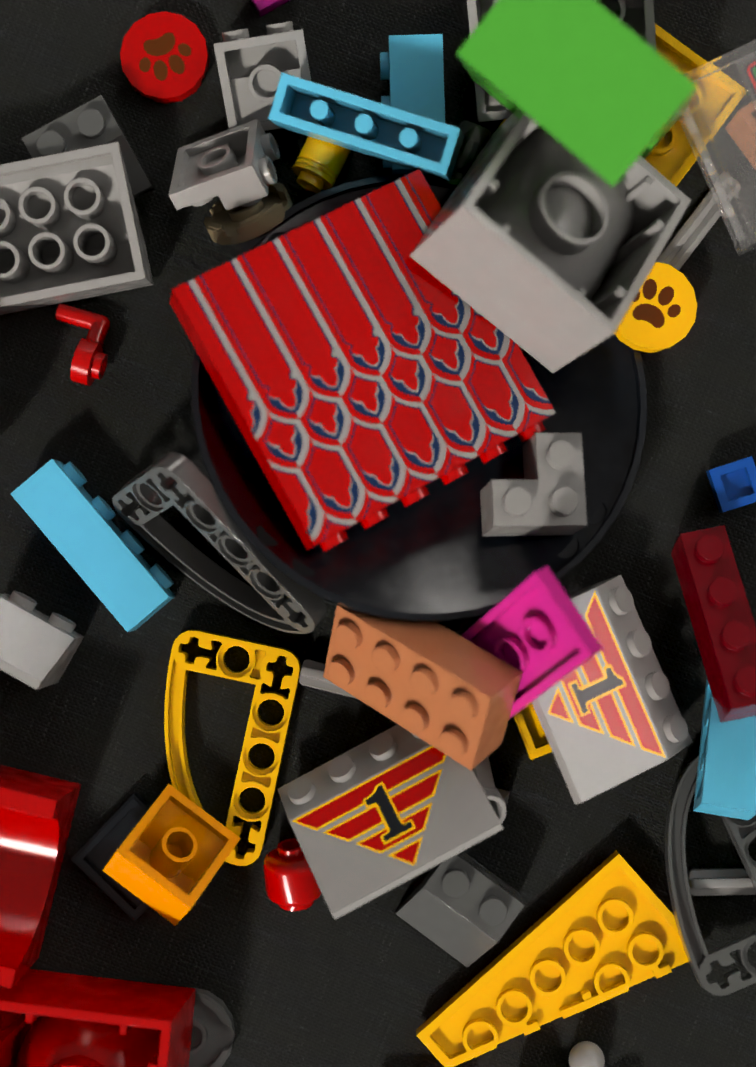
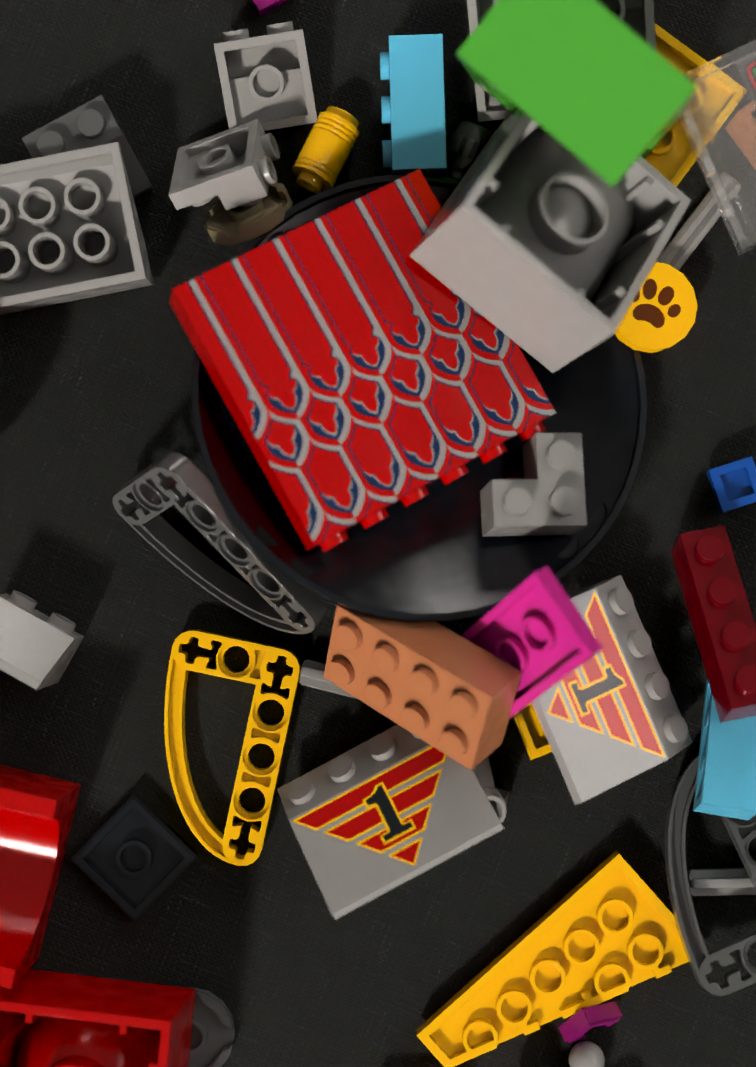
(88, 360): red plate -> none
(93, 543): medium azure brick -> none
(164, 57): red tile -> none
(171, 855): light orange slope -> none
(289, 877): red head -> none
(366, 126): medium azure brick -> none
(461, 907): dark grey slope -> none
(589, 1017): none -> magenta tile

